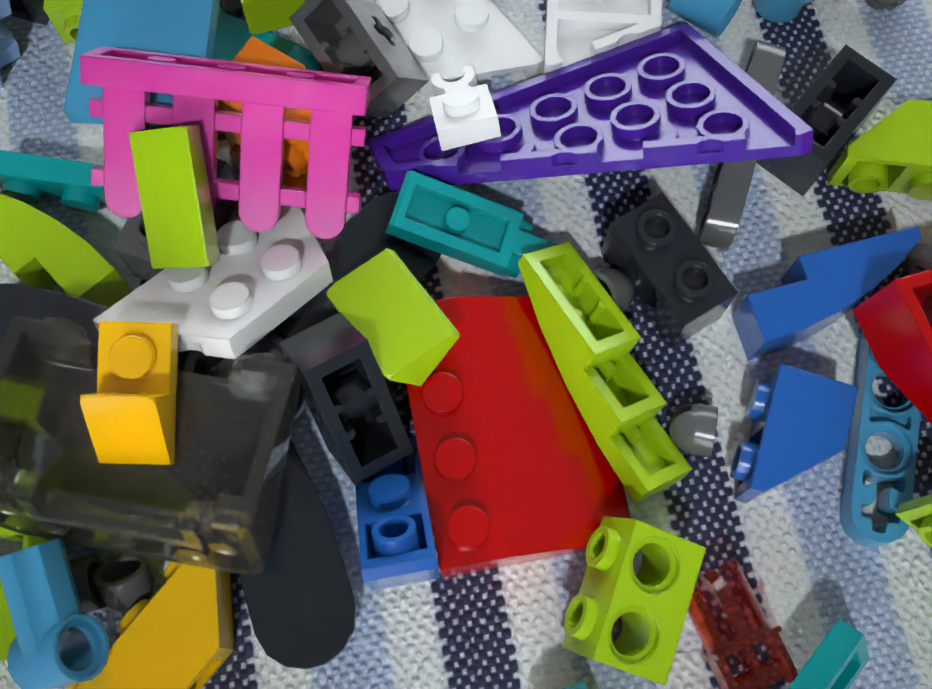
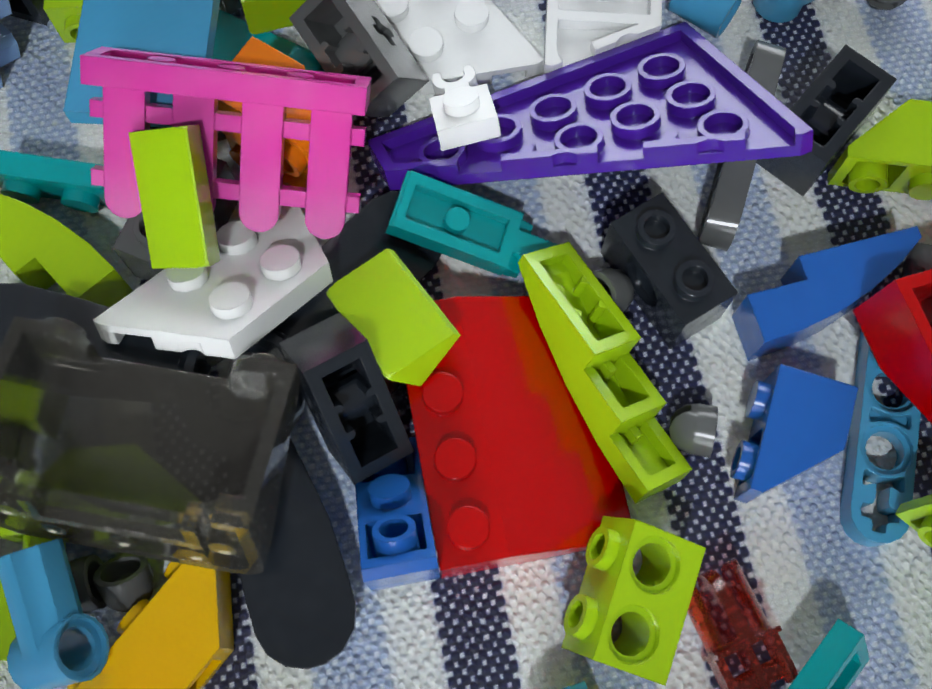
(136, 393): yellow slope -> none

